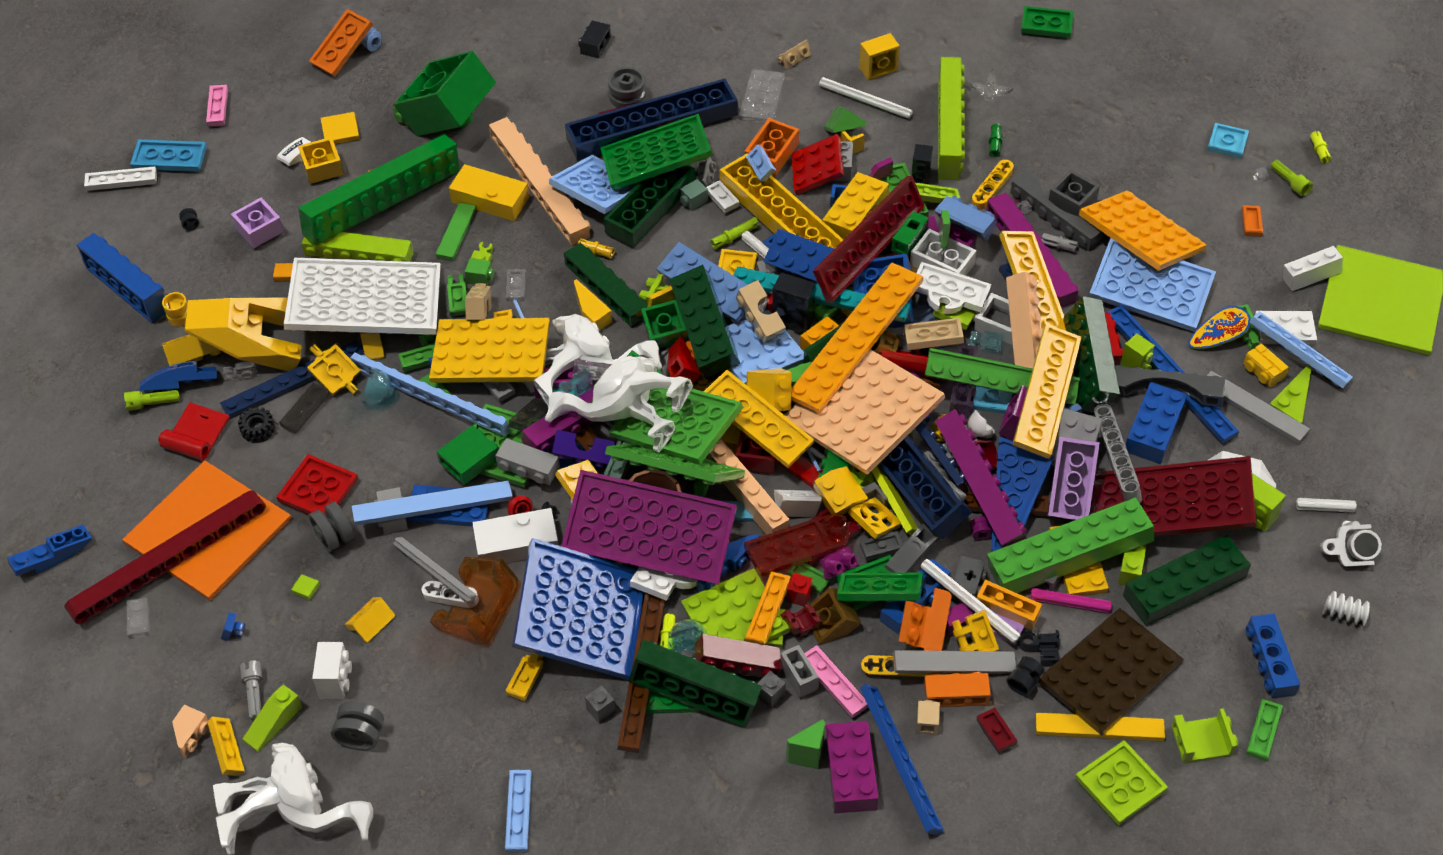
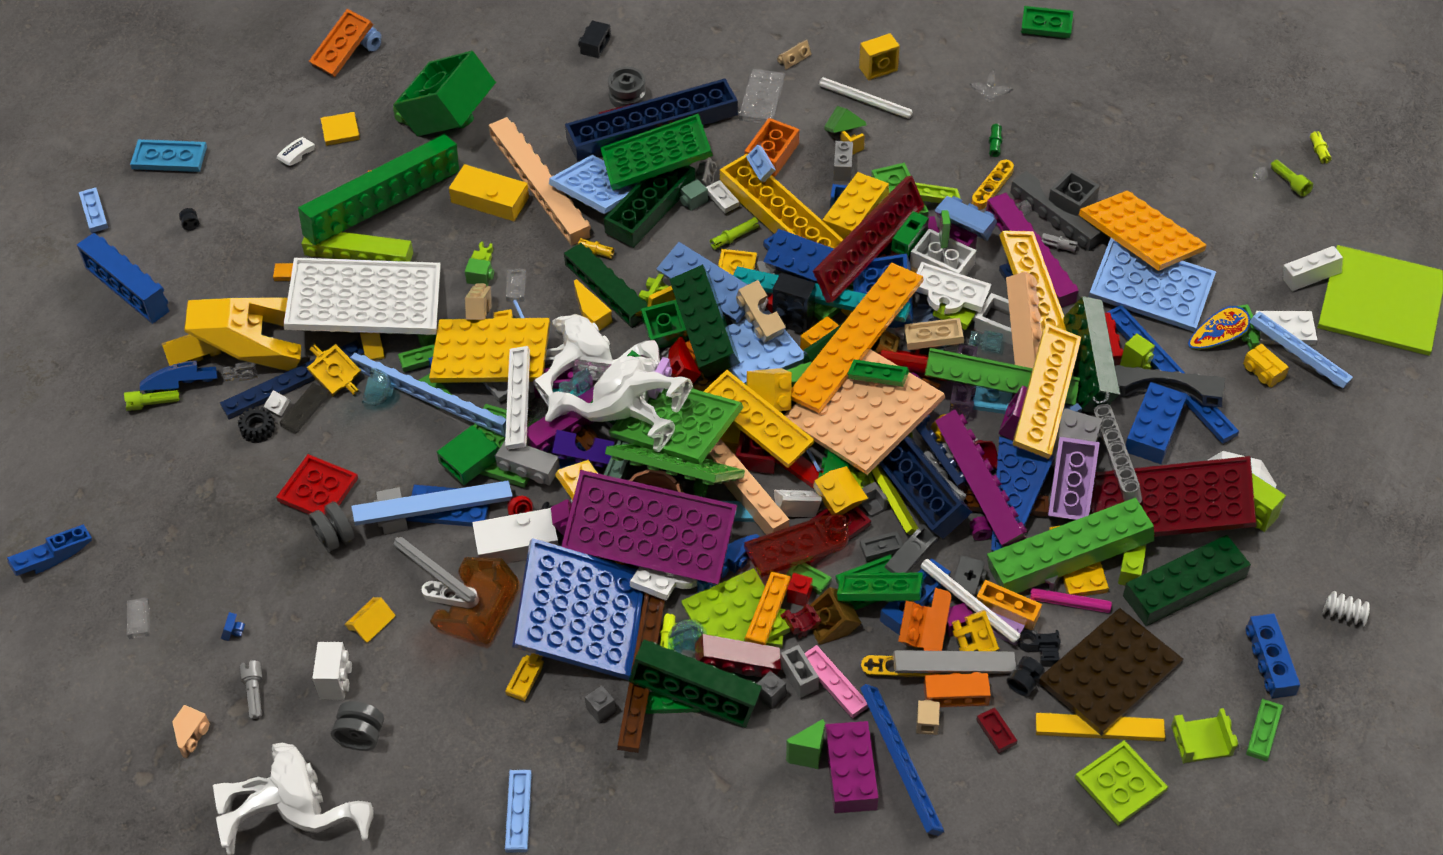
(93, 210): none -> light blue plate
(120, 178): white plate -> none
(164, 557): dark red beam -> none
(175, 308): yellow wheel -> none
(188, 503): orange tile -> none
(194, 432): red door -> none
(217, 105): bright pink plate -> none
(226, 746): yellow plate -> none
(257, 222): lavender brick -> none
(272, 718): lime slope -> none
(277, 403): none -> white plate
(305, 587): lime tile -> none
(320, 160): yellow brick -> none
(456, 231): bright green tile -> none
(456, 296): bright green hinge -> none
(517, 398): none -> white plate
(560, 515): none -> magenta brick
(664, 369): none -> lavender plate
(754, 243): white axle -> none
(817, 164): red plate -> none
(838, 562): magenta hips -> none
(874, 528): yellow piece -> none
(878, 373): none -> green plate
(882, 169): tile -> none
(922, 163): black brick -> none
(950, 119): lime brick -> none
(979, 426): white hair -> none
(1228, 140): medium azure tile -> none
(1252, 221): orange tile -> none
(1263, 412): light grey tile -> none
(1293, 396): lime wing -> none
(1326, 505): white axle -> none
(1361, 544): white piece -> none

